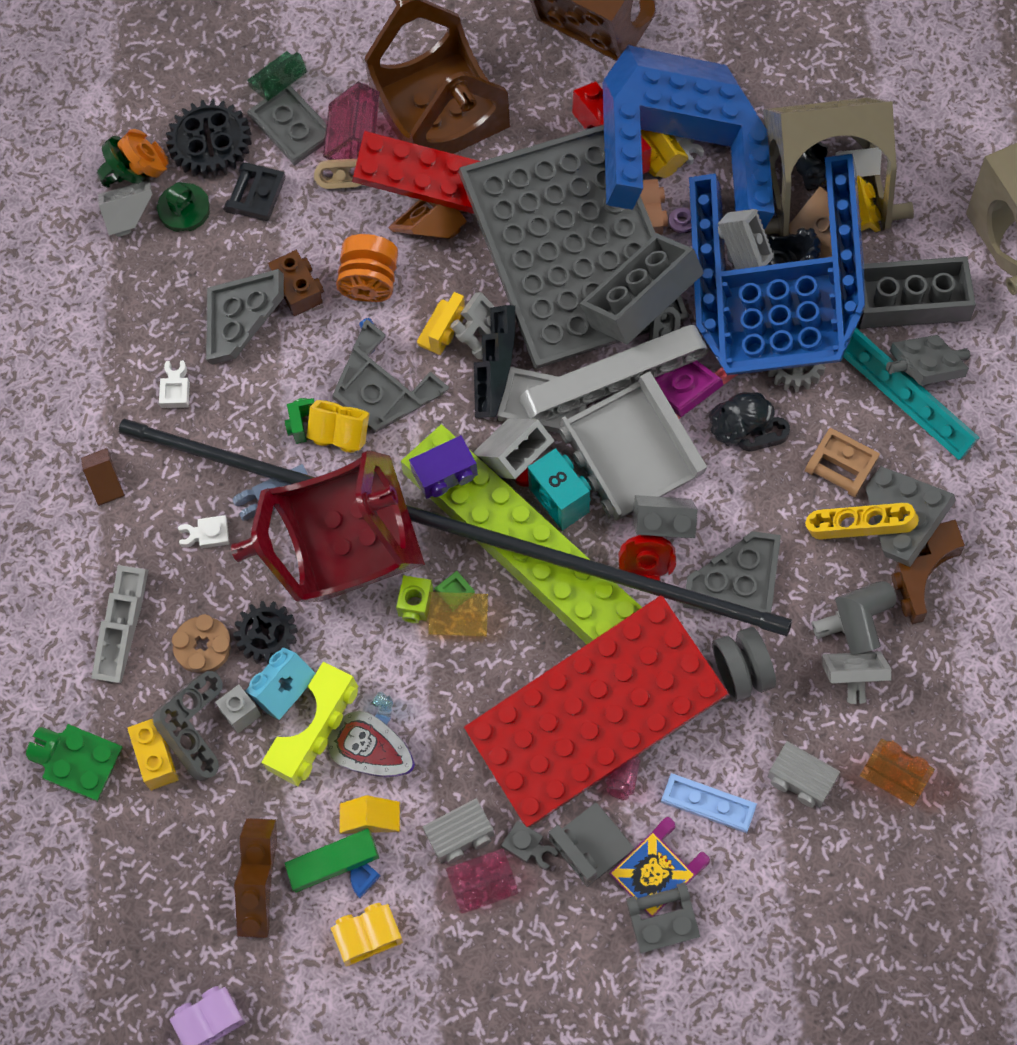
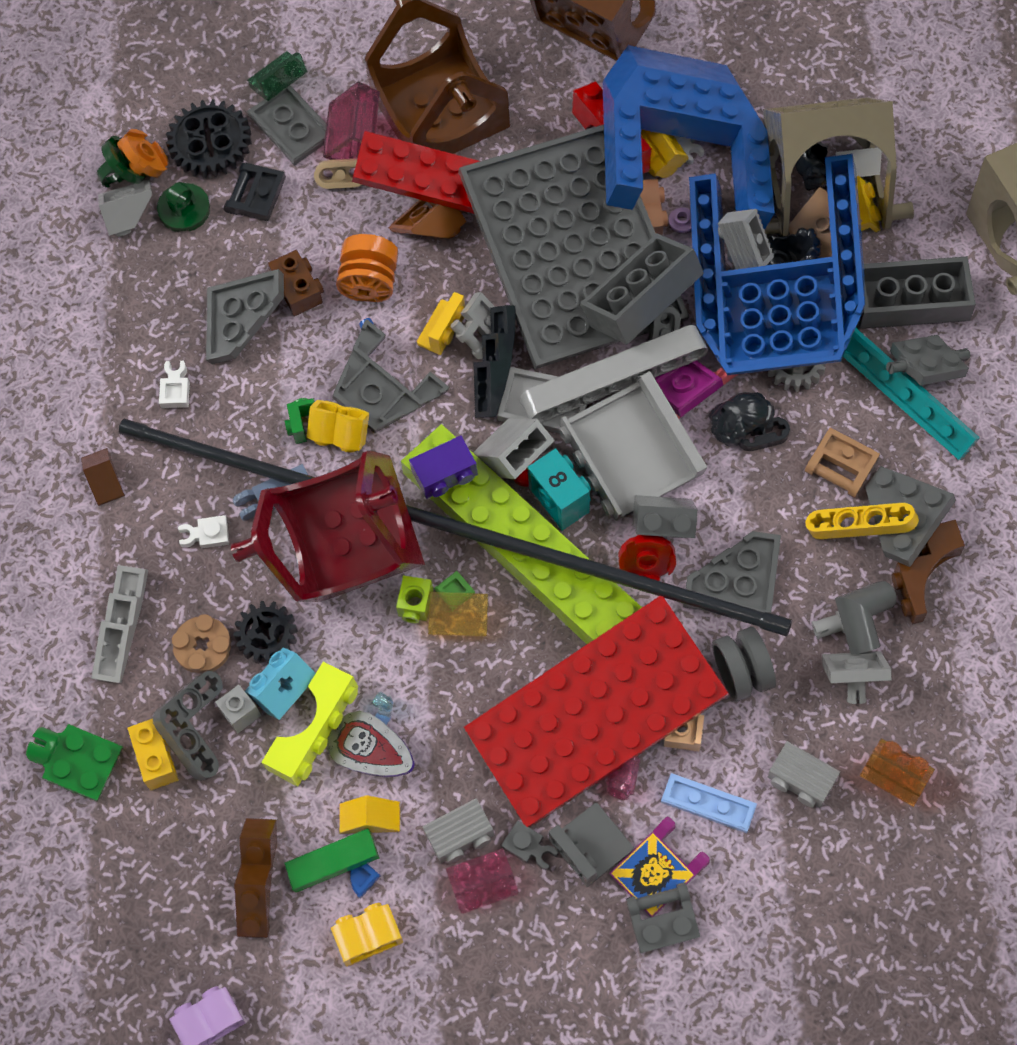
(690, 738): none -> light nougat brick

